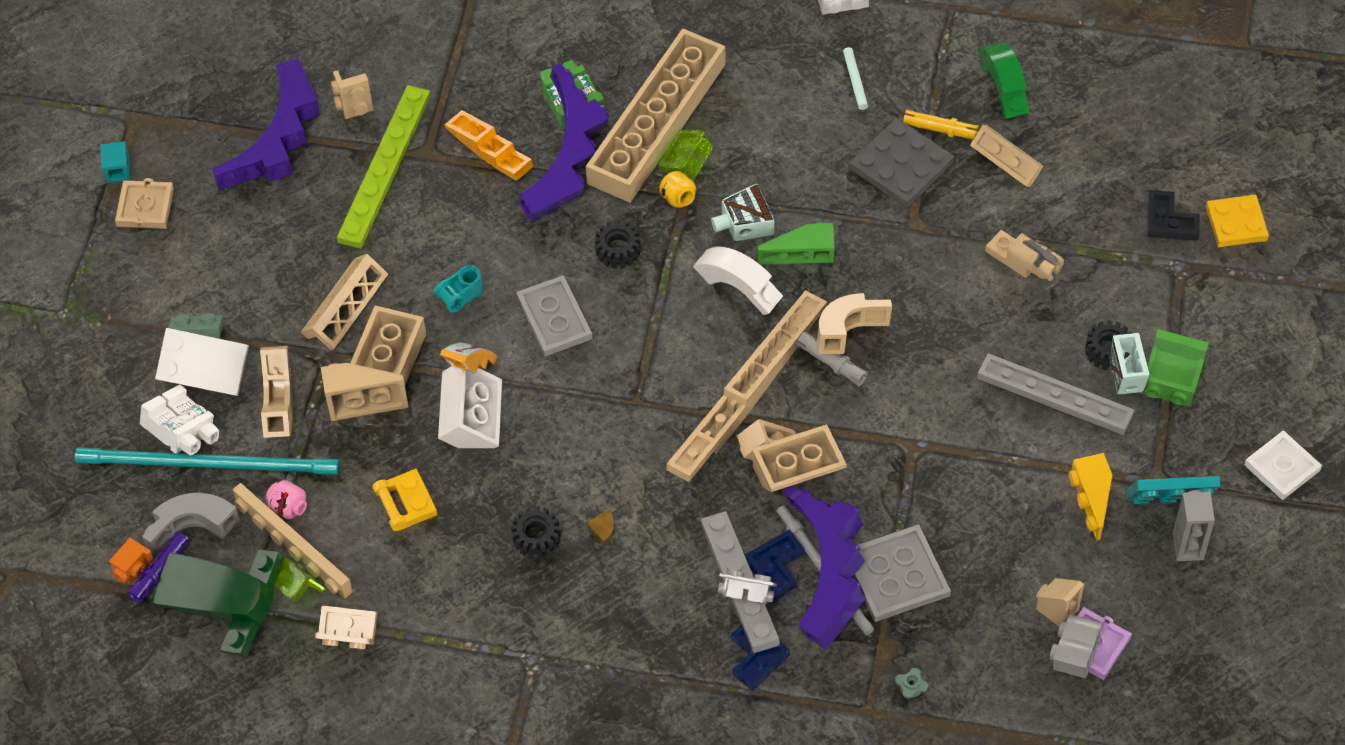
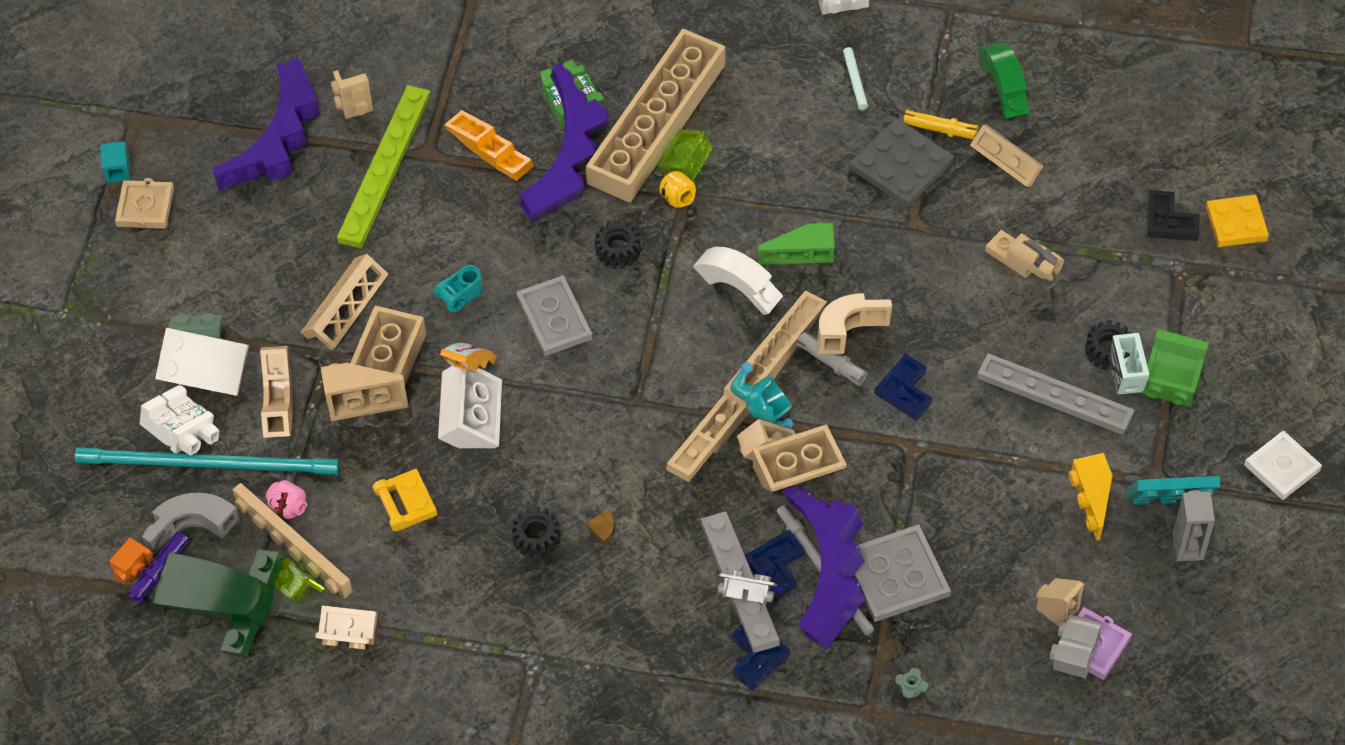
(745, 215): torso -> none
(762, 399): none -> teal piece
(900, 390): none -> clear blue plate

